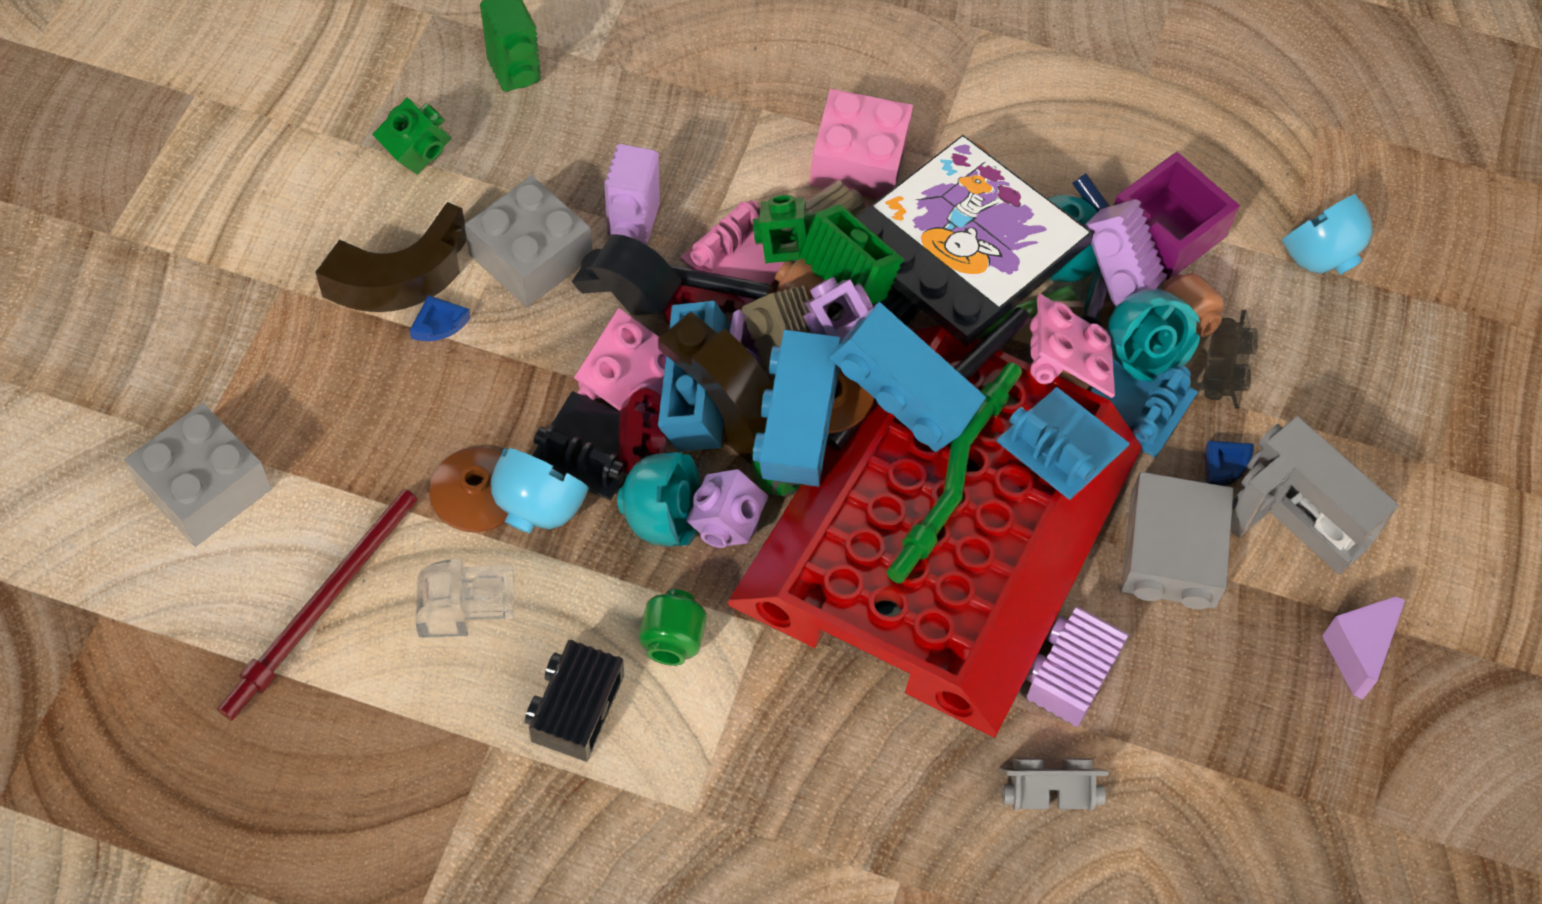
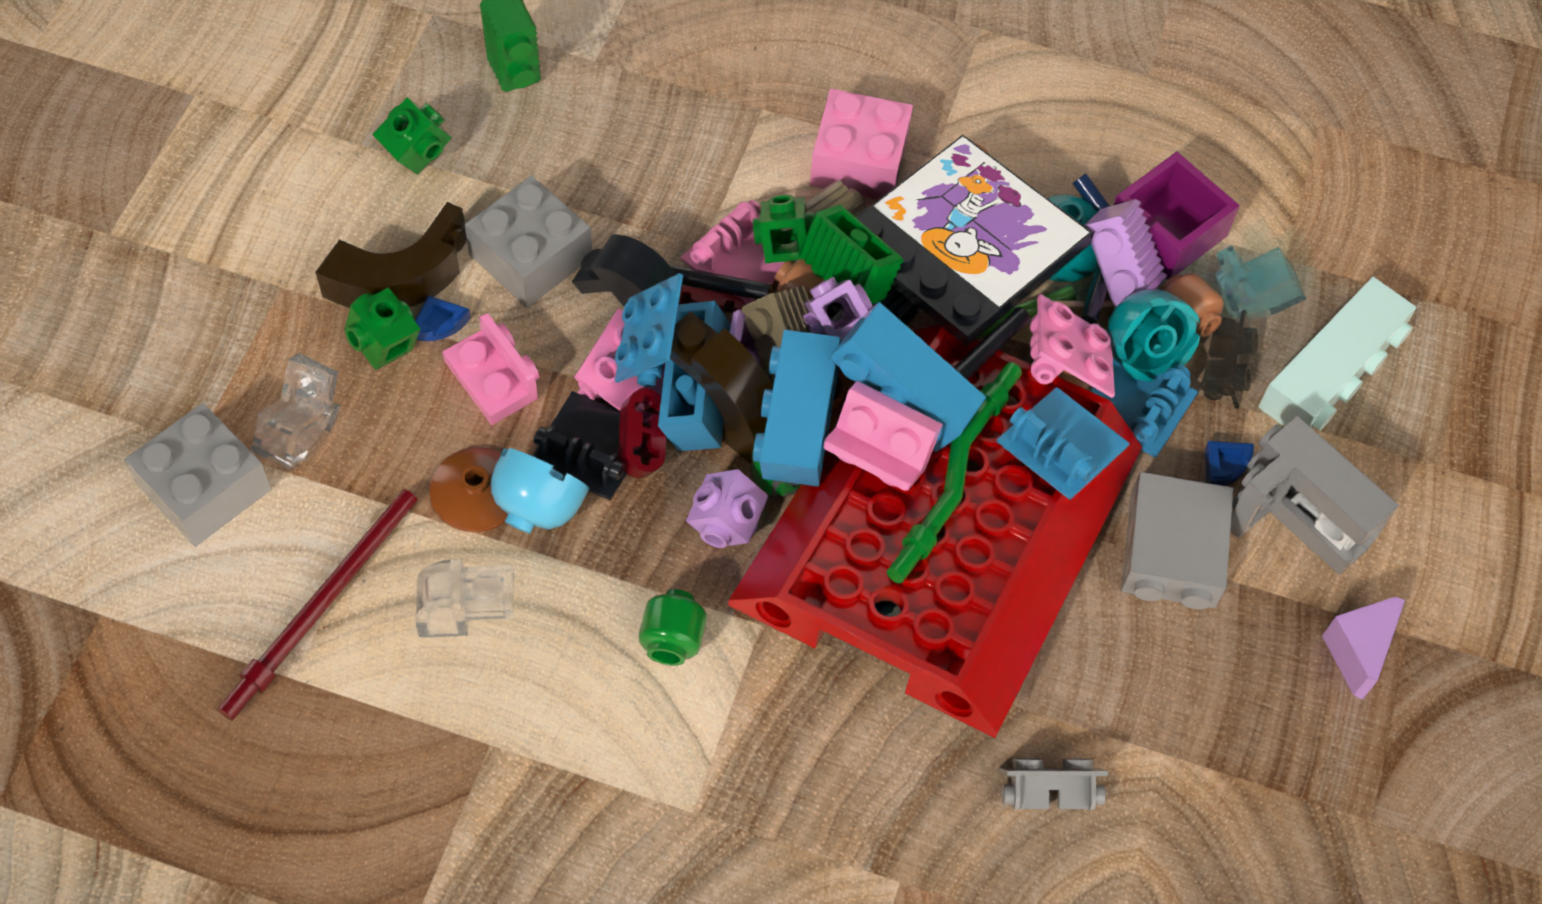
(302, 418): none -> clear brick
(381, 327): none -> green brick
(493, 370): none -> bright pink bracket
(576, 699): black brick -> none
(632, 192): lavender brick -> none
(648, 332): none -> dark azure hinge
(659, 498): teal cylinder -> none
(883, 436): none -> bright pink bracket
(1075, 665): lavender brick -> none
(1258, 286): none -> clear light blue brick
(1332, 238): medium azure cylinder -> none
(1339, 356): none -> light aqua brick

